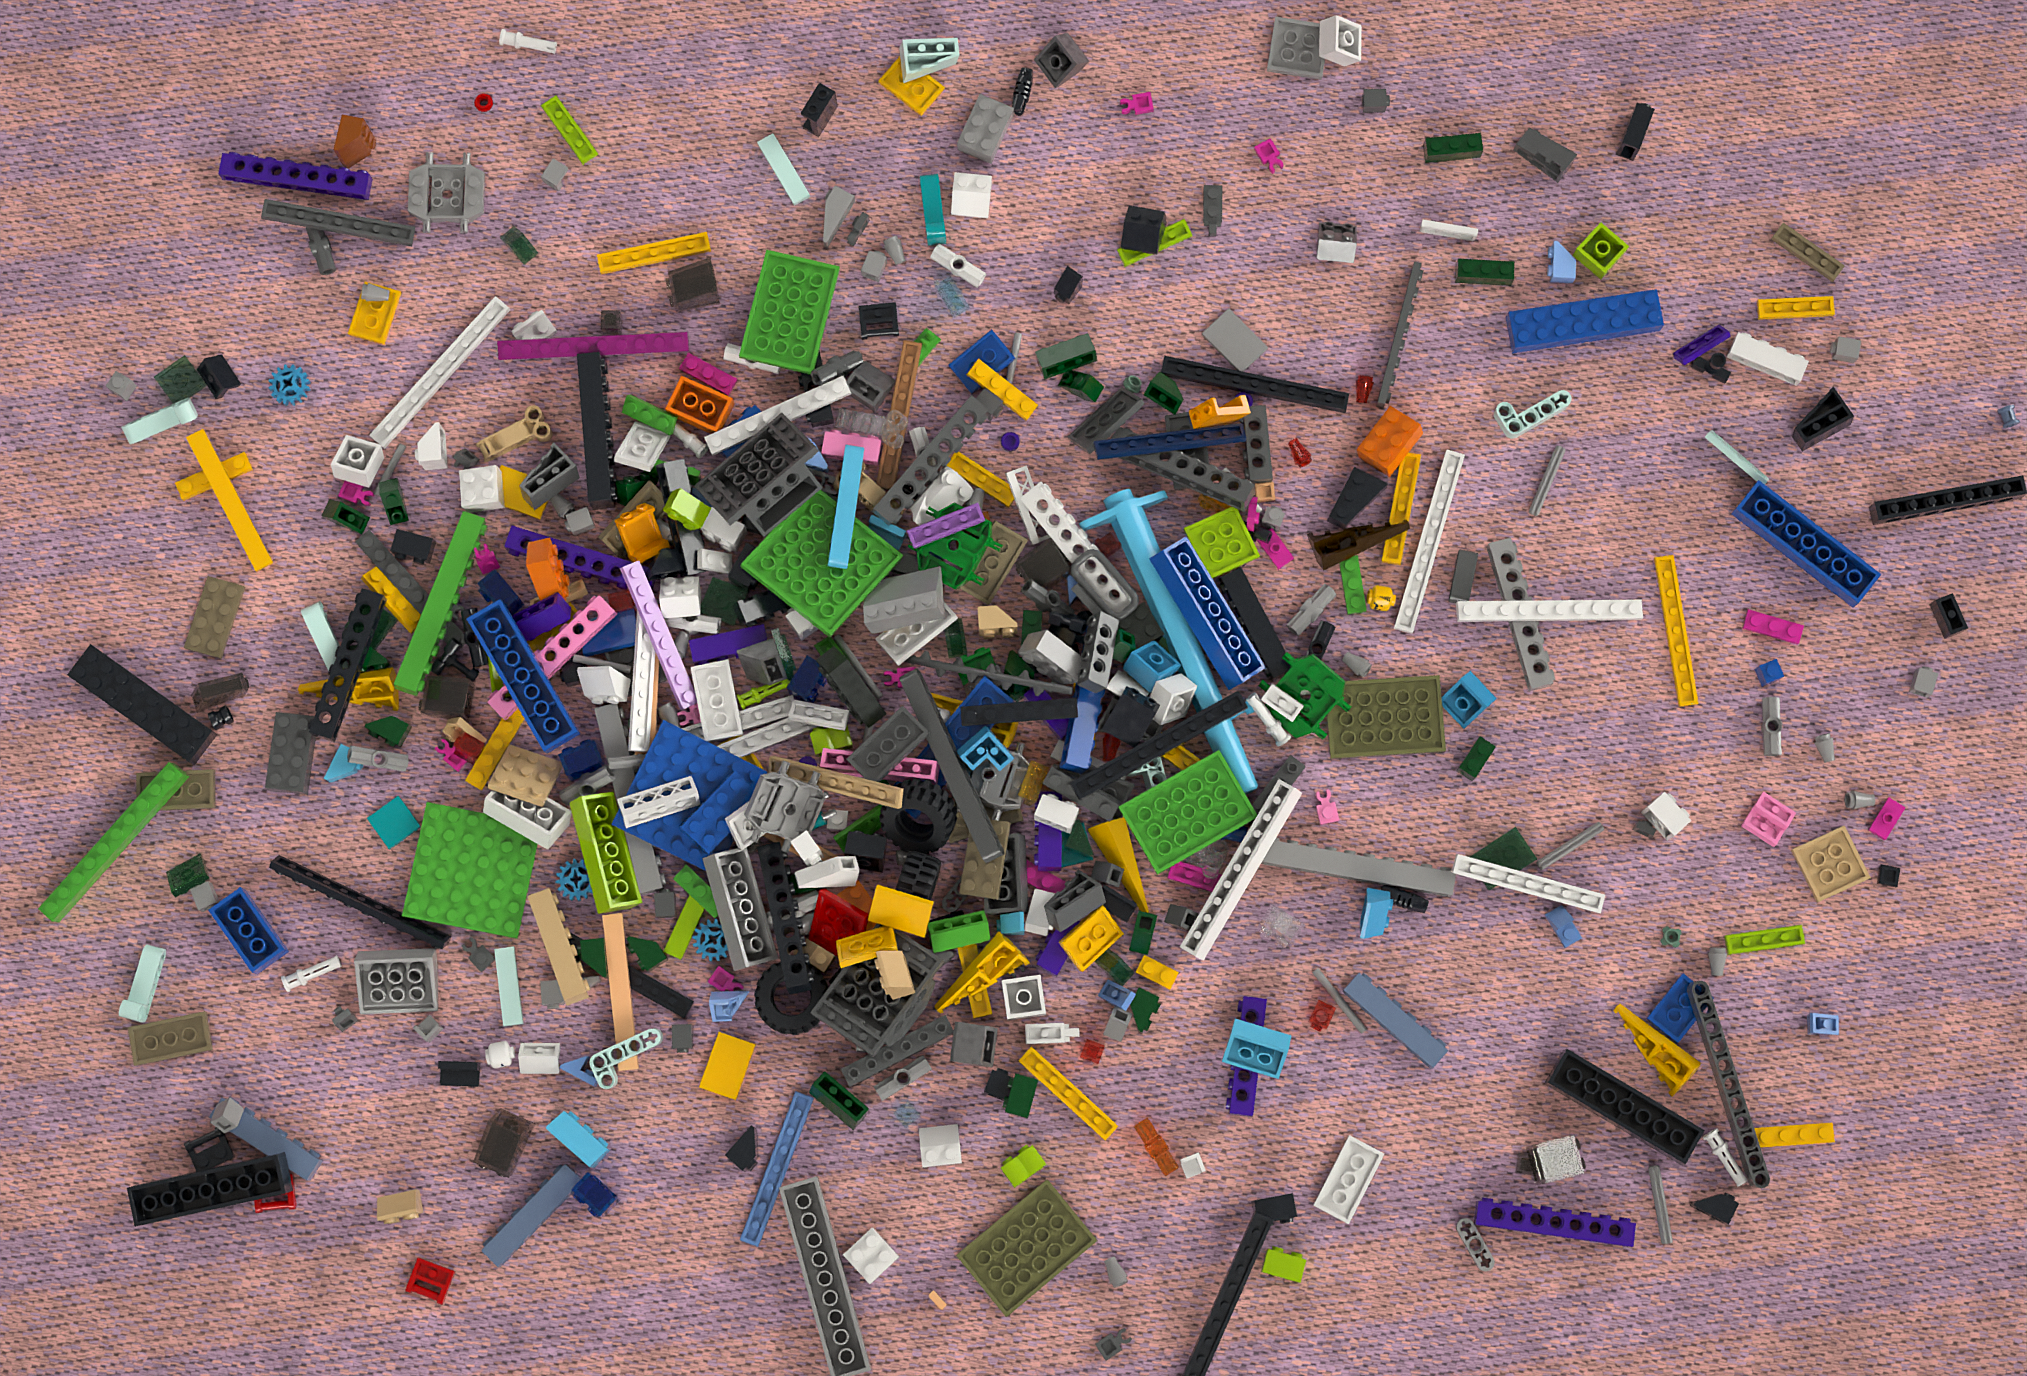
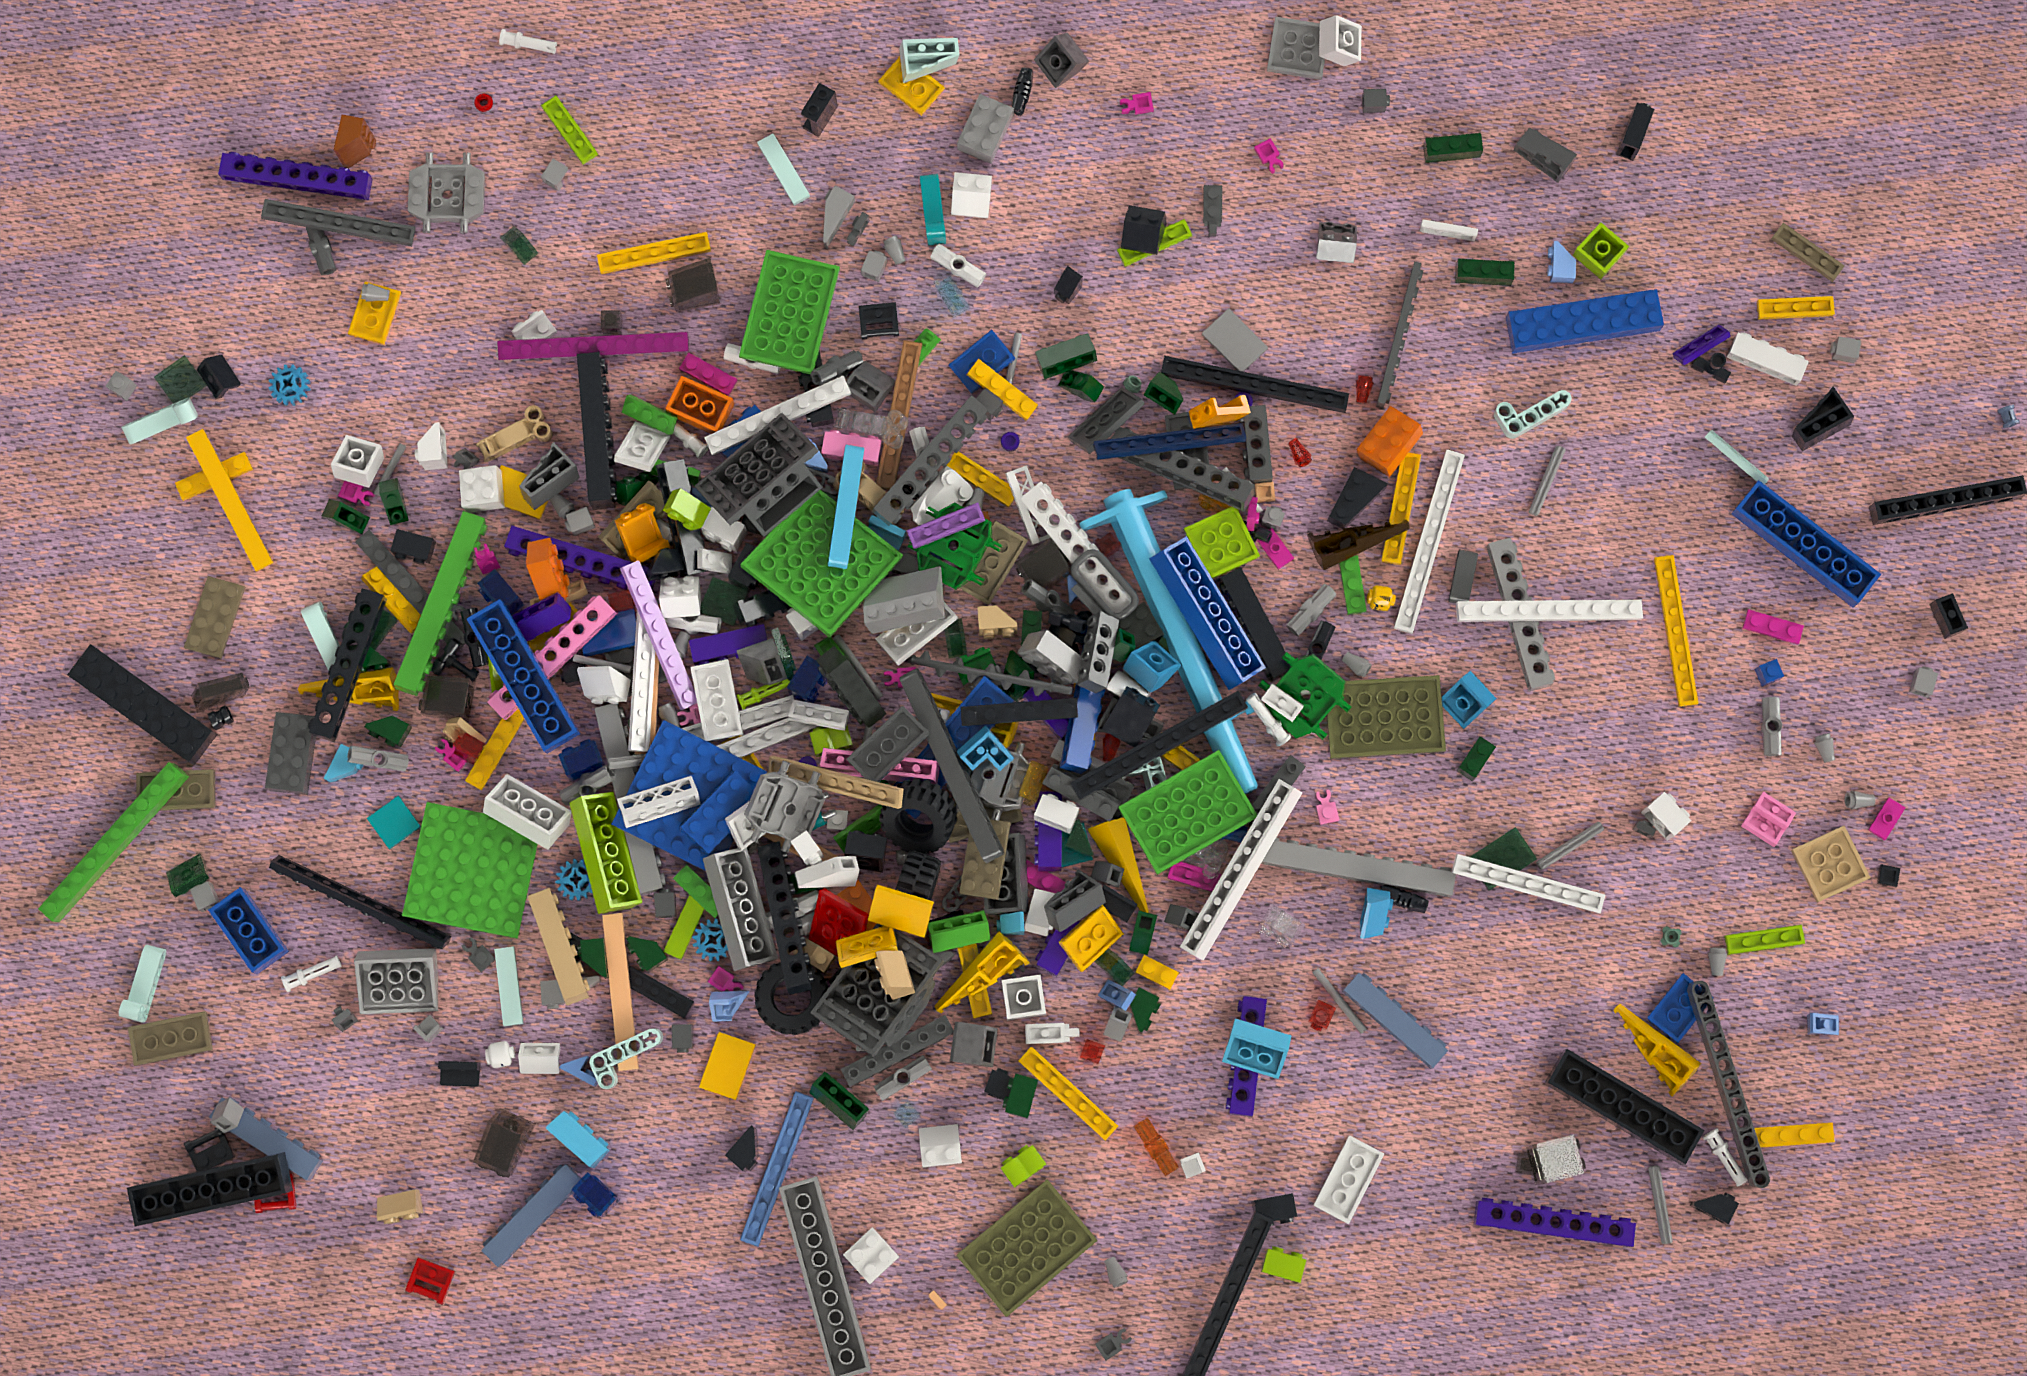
(439, 372): white plate -> none
(525, 775): tan plate -> none
(1174, 697): white brick -> none
(1478, 1260): light grey beam -> none
(1563, 926): medium blue slope -> none

